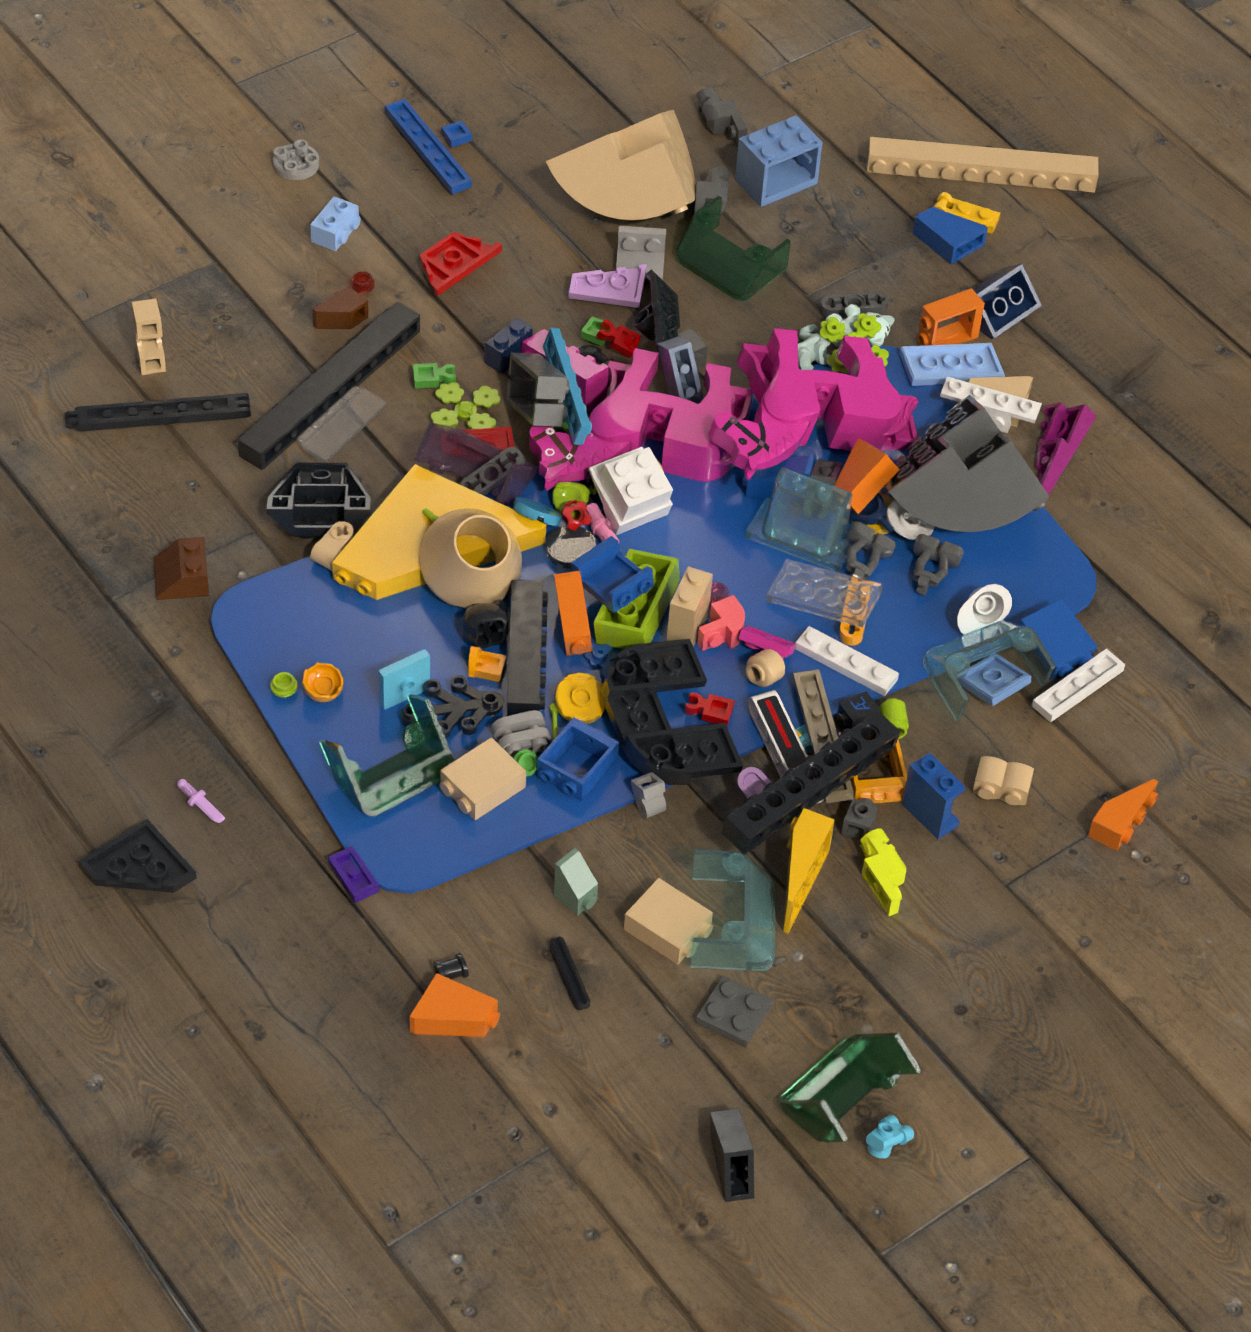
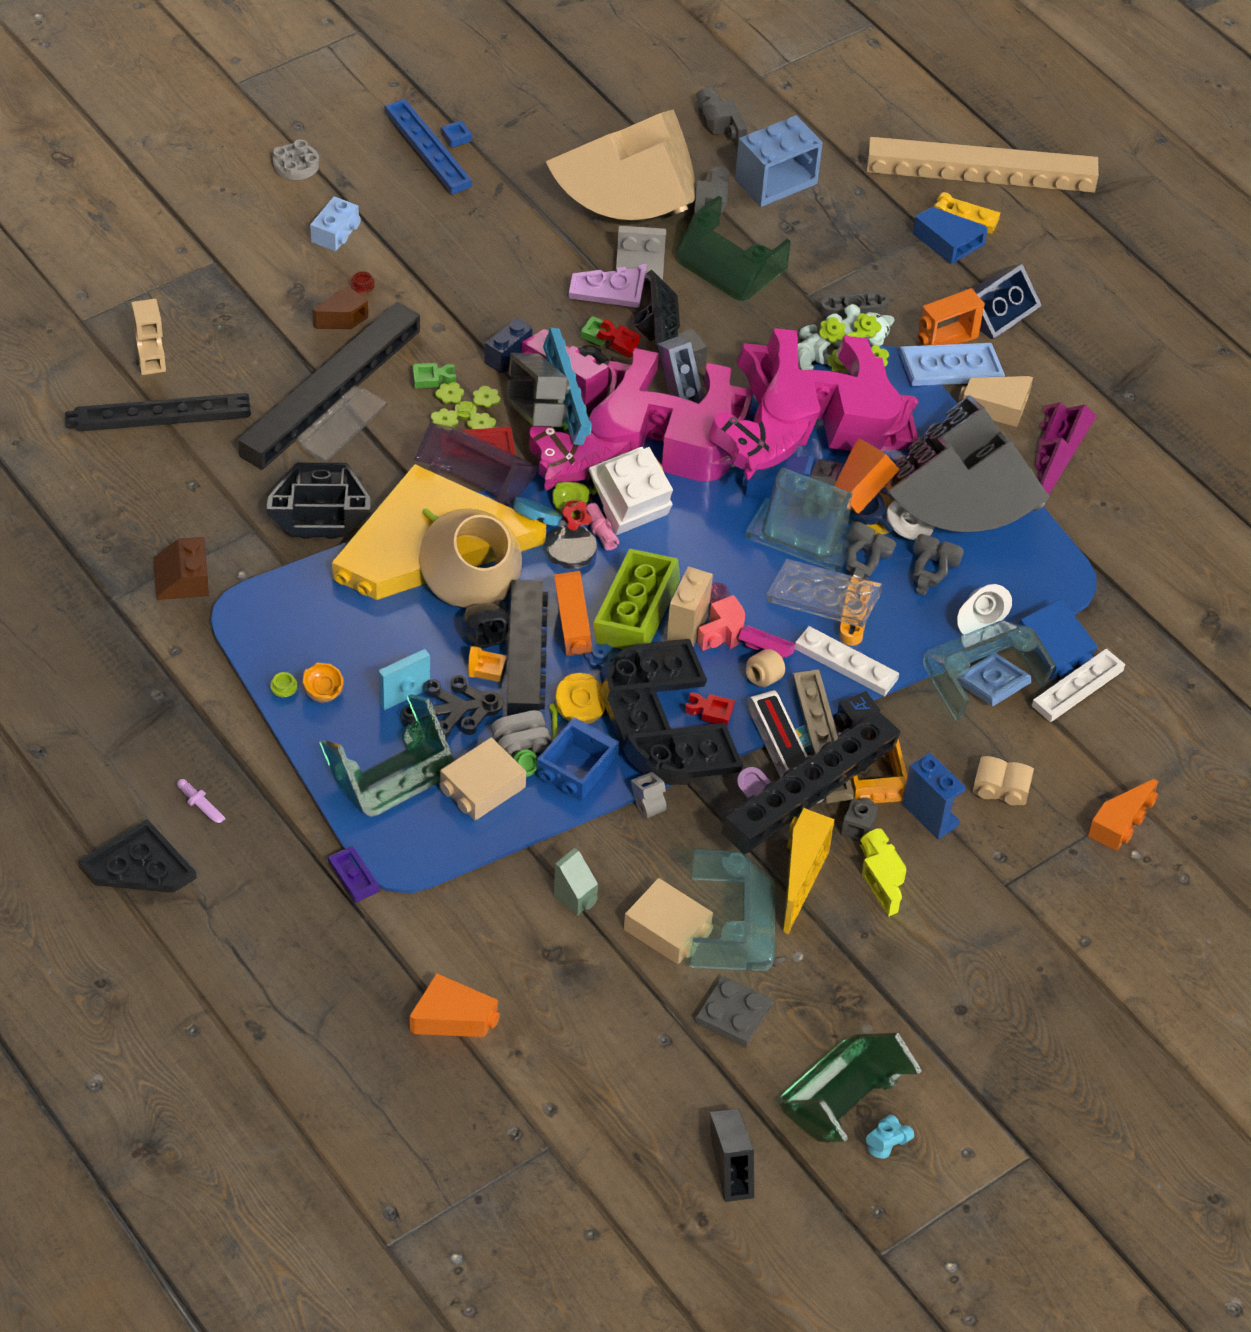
(332, 544): tan piece -> none
(452, 968): black bush -> none
(455, 259): red wing -> none
(493, 463): dark grey beam -> none
(570, 973): black axle -> none
(612, 576): blue panel -> none
(896, 713): lime brick -> none
(998, 404): white bracket -> none

